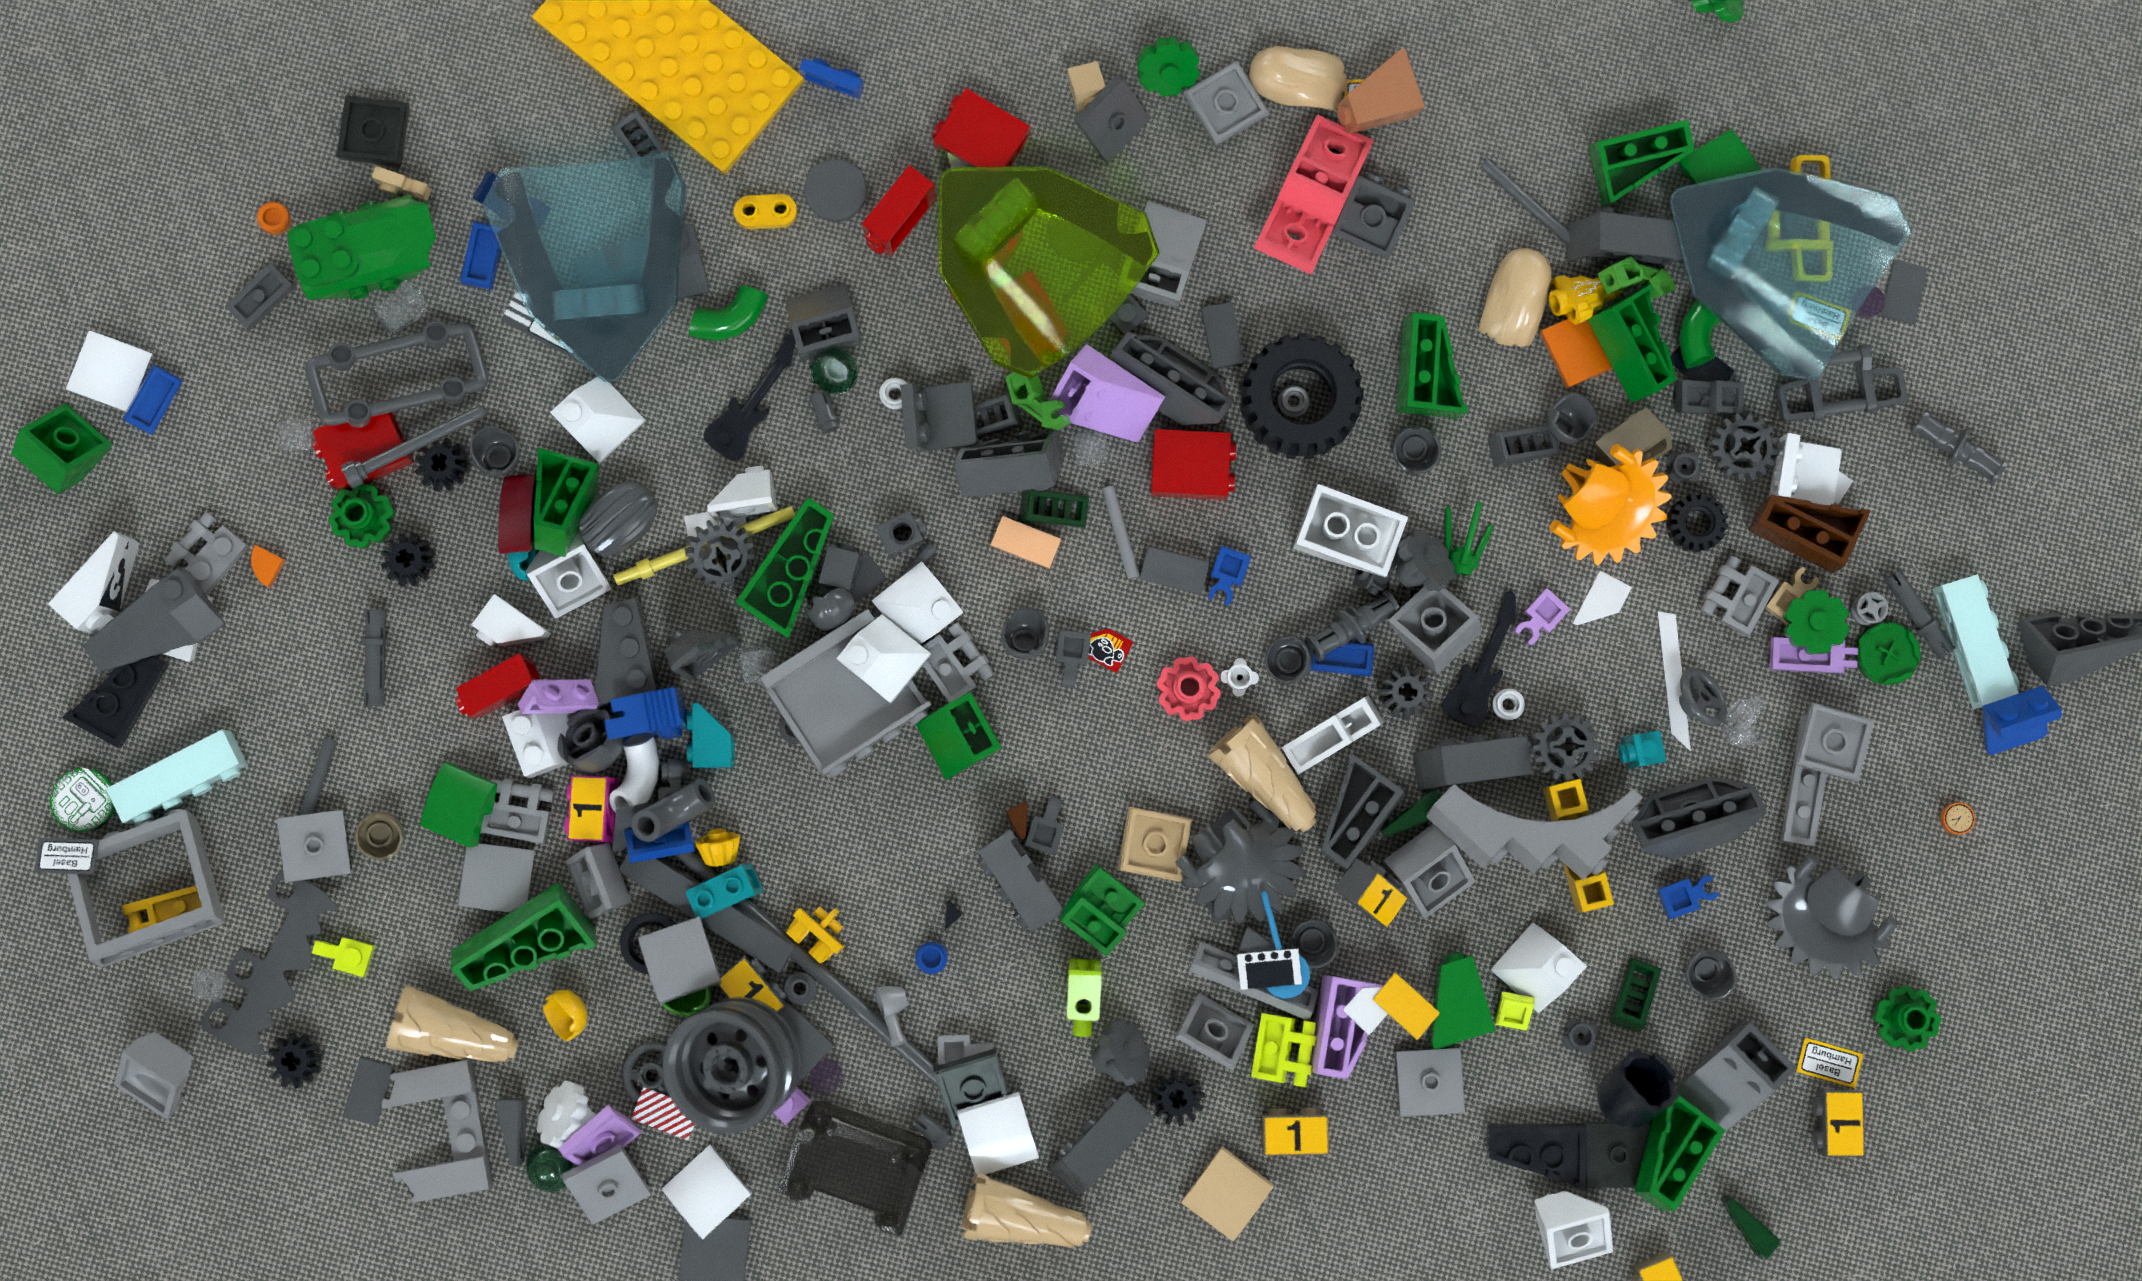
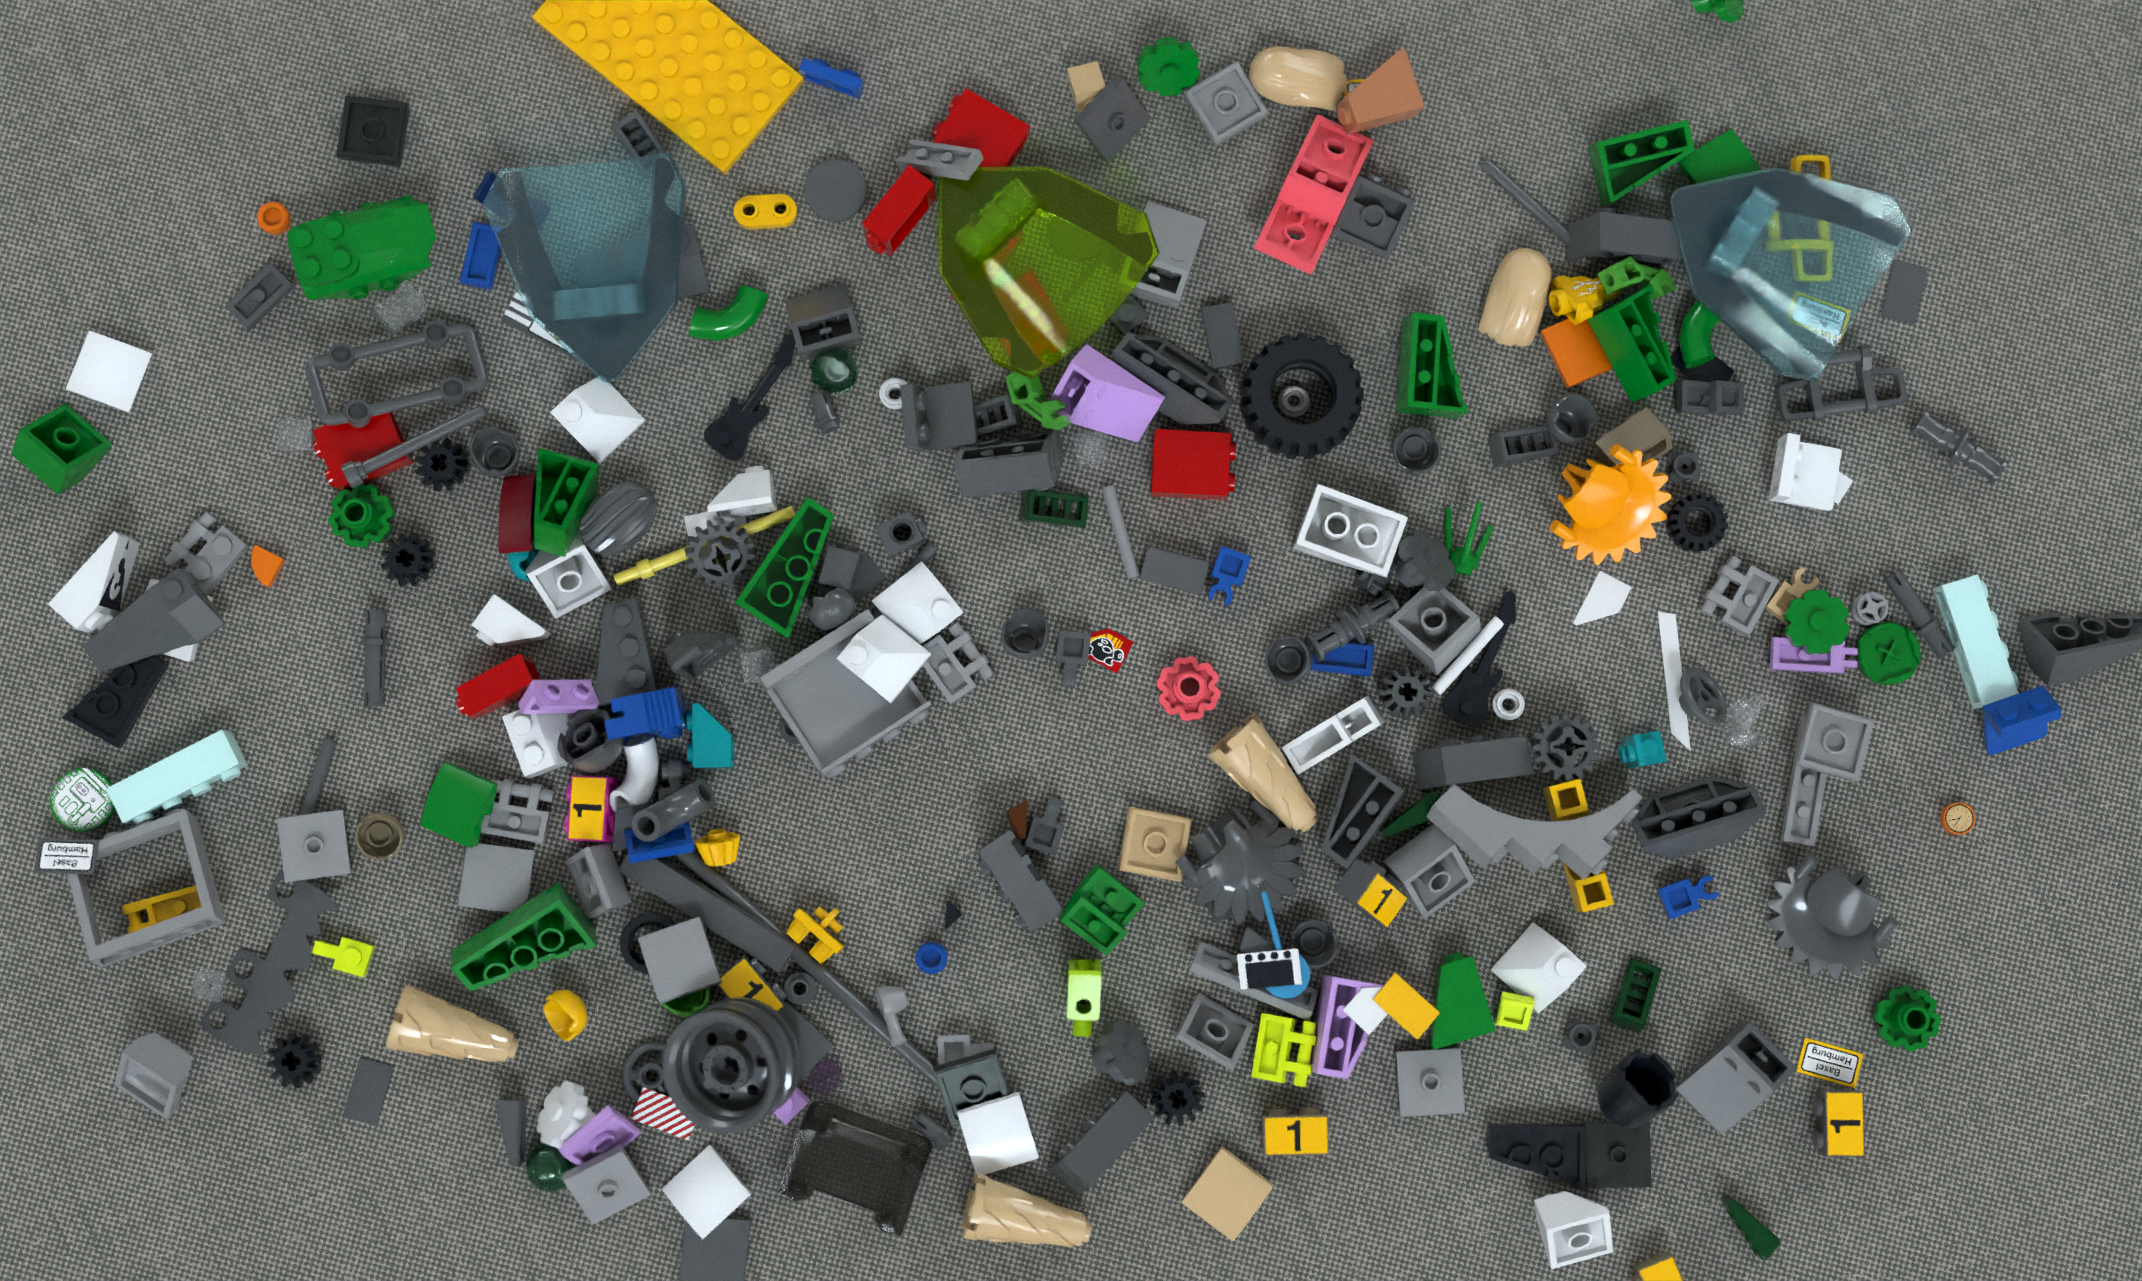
(152, 399): blue tile -> none
(393, 182): tan plate -> none
(470, 1164): light grey wedge -> none
(724, 890): teal bracket -> none
(941, 159): none -> light grey hinge
(958, 736): green slope -> none
(1025, 542): light nougat tile -> none
(1230, 677): white plate -> none
(1467, 655): none -> white bar
(1543, 614): lavender plate -> none
(1675, 1154): green wedge -> none
(1711, 974): dark grey hair -> none
(1751, 457): dark grey gear -> none
(1810, 530): reddish brown wedge -> none
(1873, 304): clear purple tile -> none

